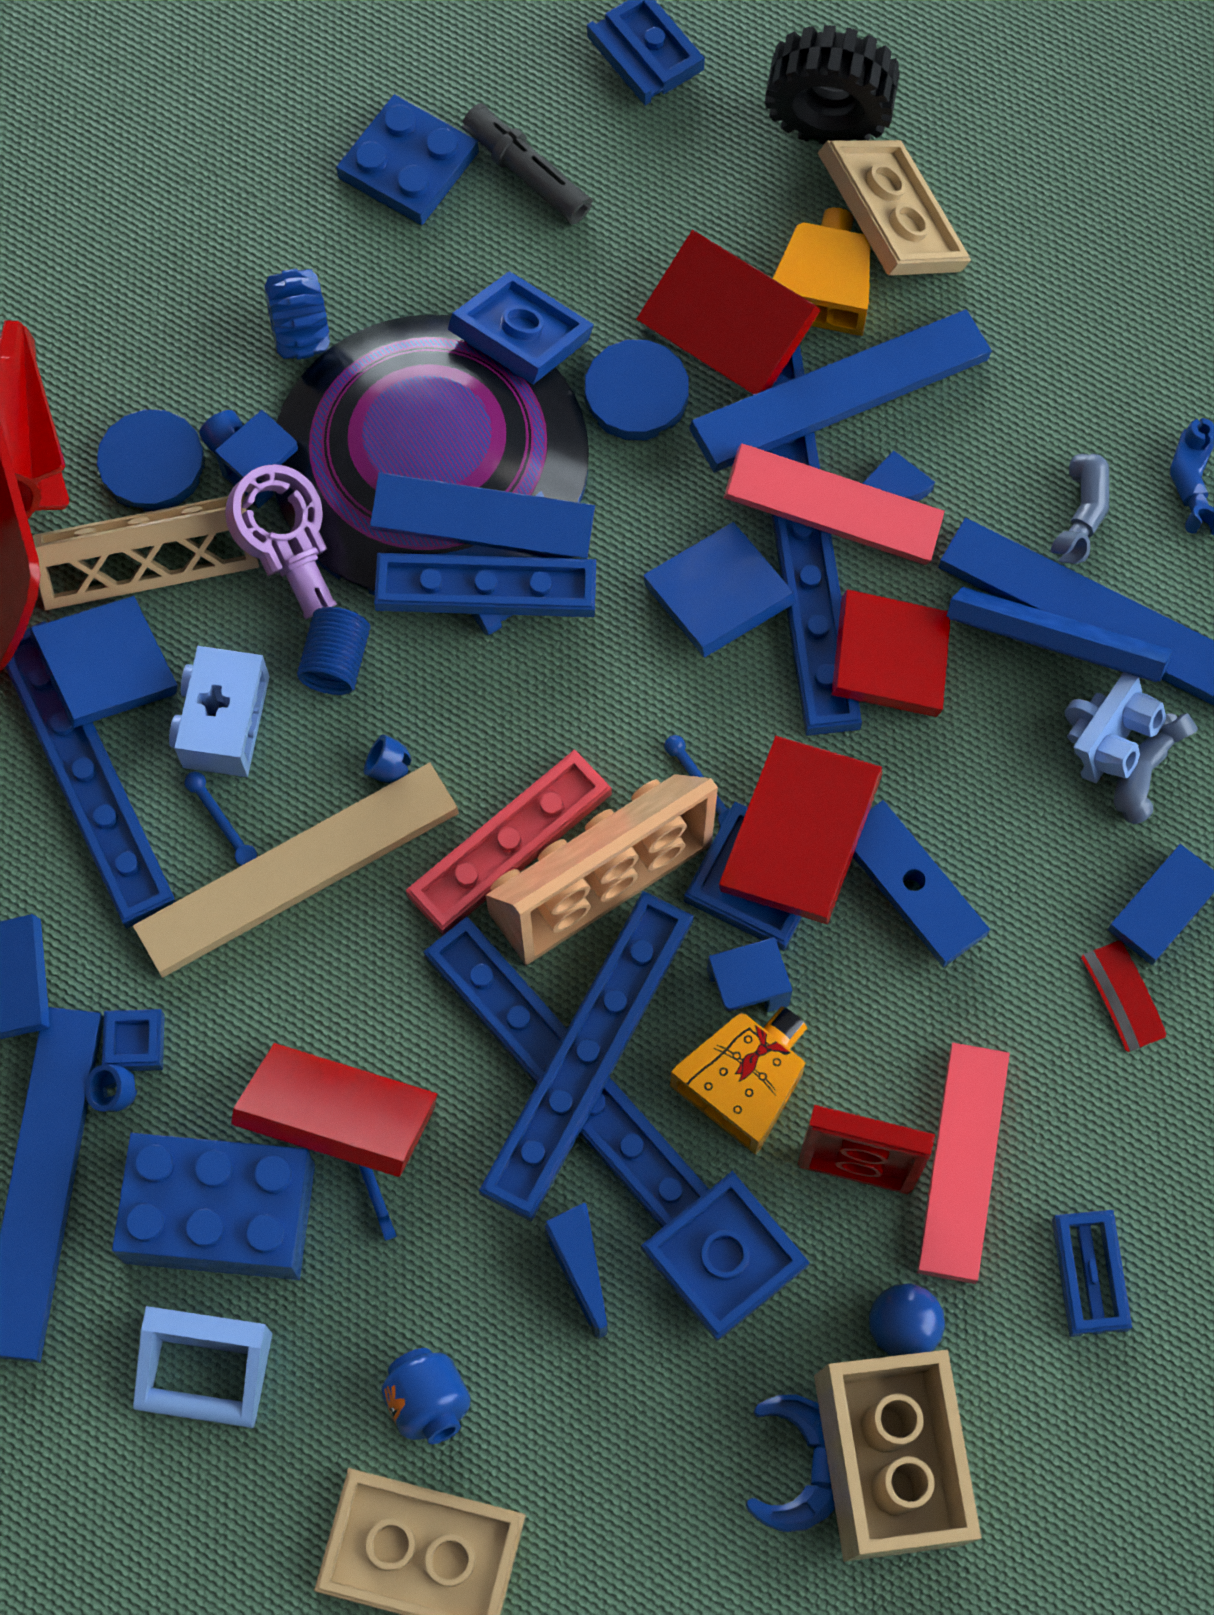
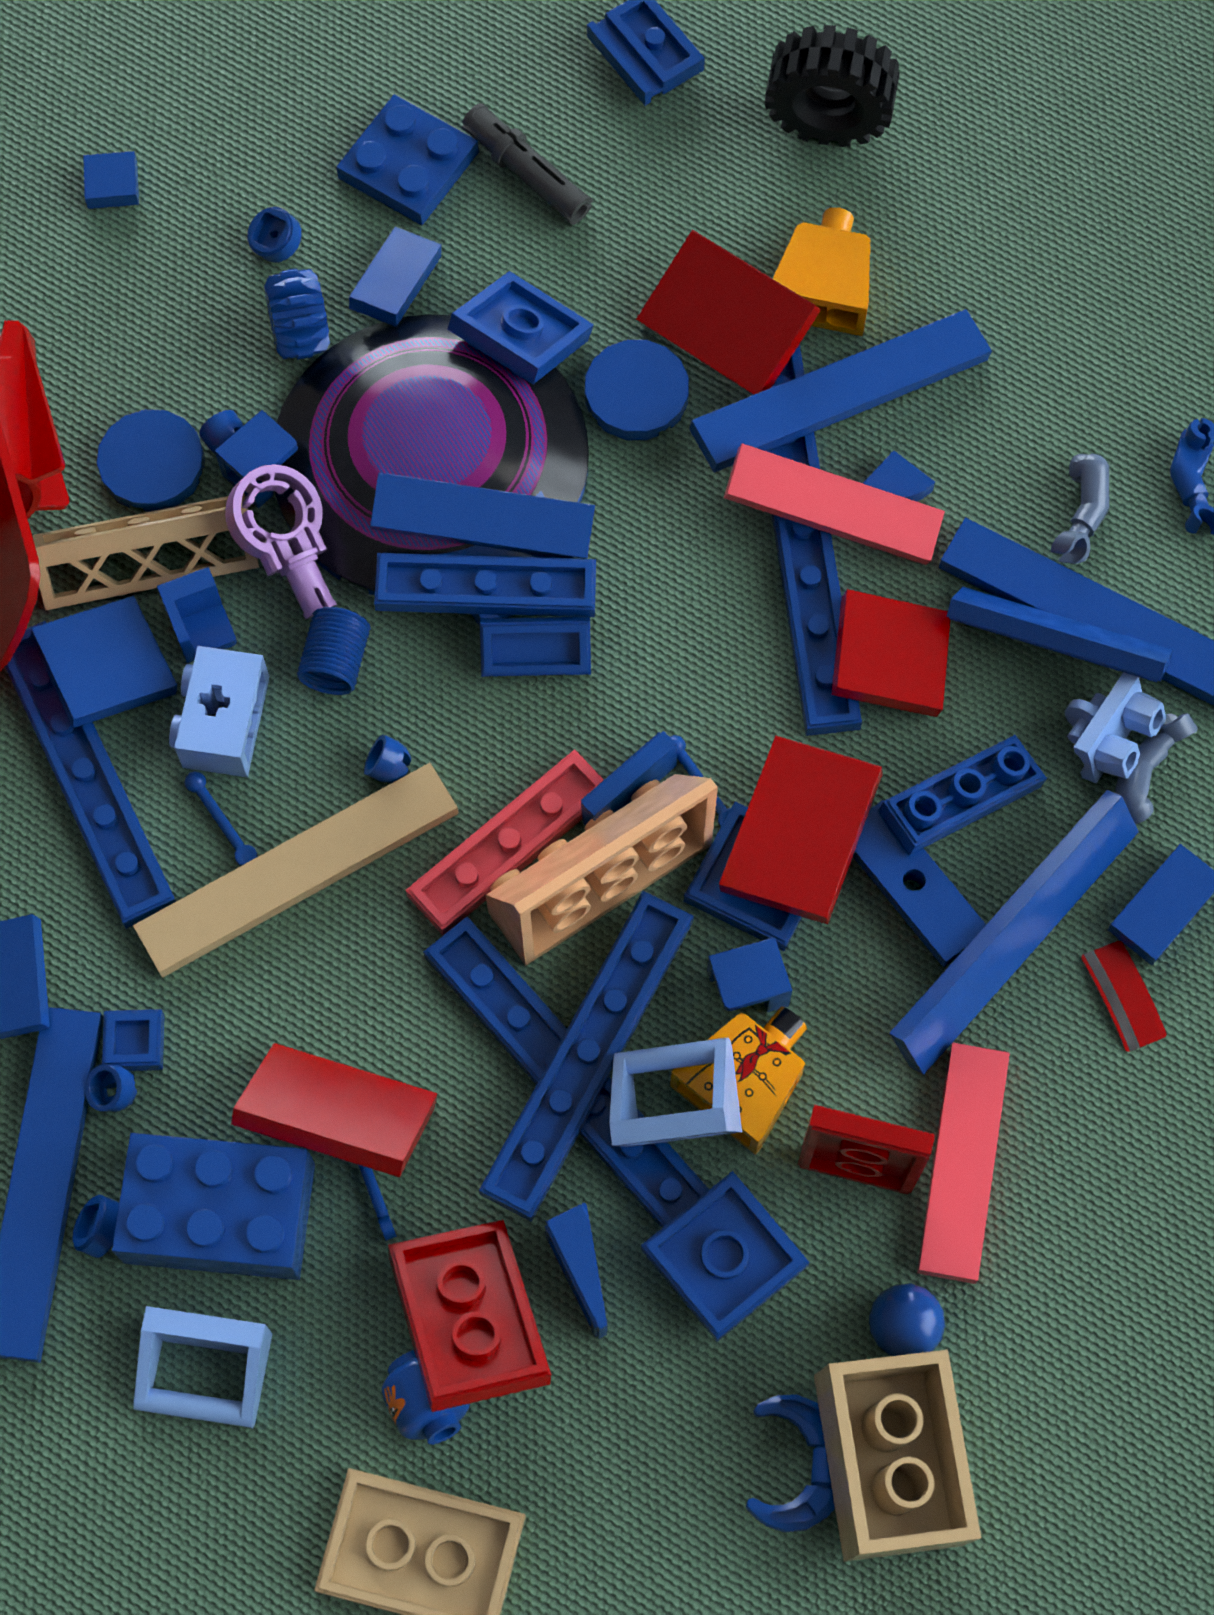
(96, 1226): none -> blue tile
(111, 179): none -> blue tile
(197, 613): none -> blue panel
(274, 234): none -> blue tile
(395, 276): none -> tile
(468, 1315): none -> red tile
(535, 646): none -> blue tile
(647, 764): none -> blue tile
(719, 589): blue tile -> none
(722, 1119): none -> light blue tile
(894, 207): tan tile -> none
(943, 807): none -> blue tile
(1014, 932): none -> blue tile
(1098, 1323): blue tile -> none

